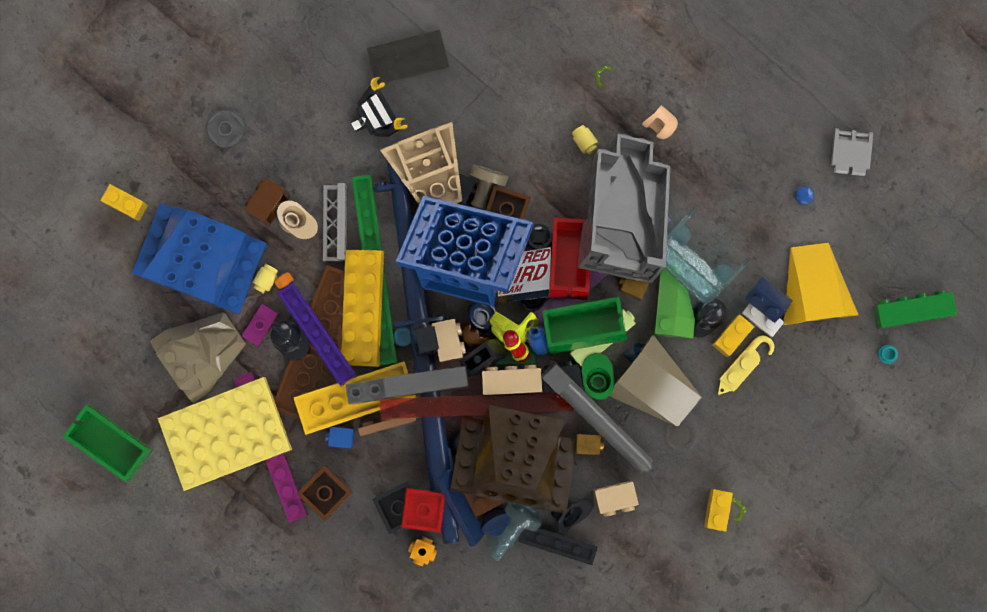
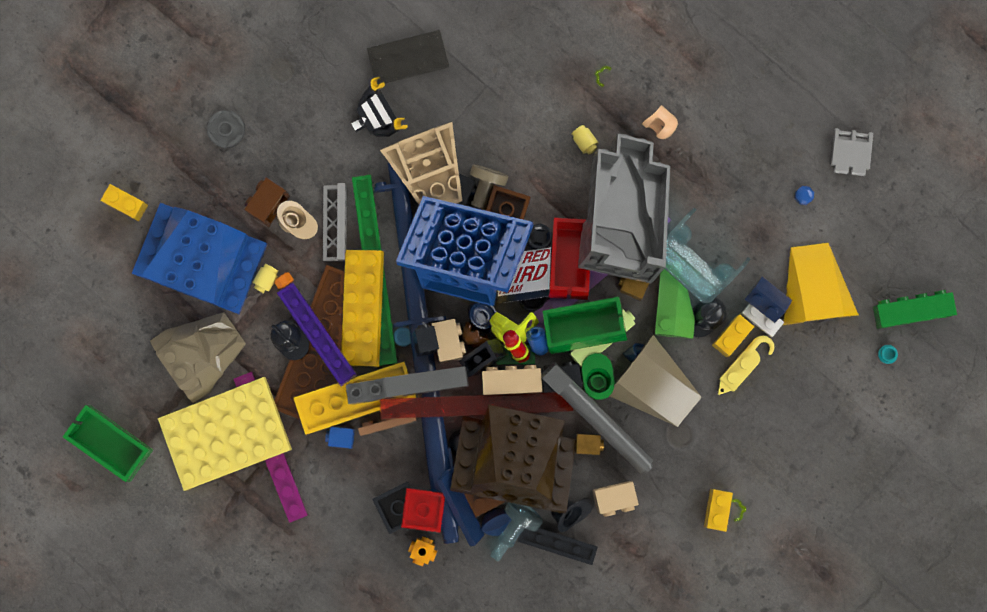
(260, 325): magenta plate -> none
(325, 492): reddish brown brick -> none

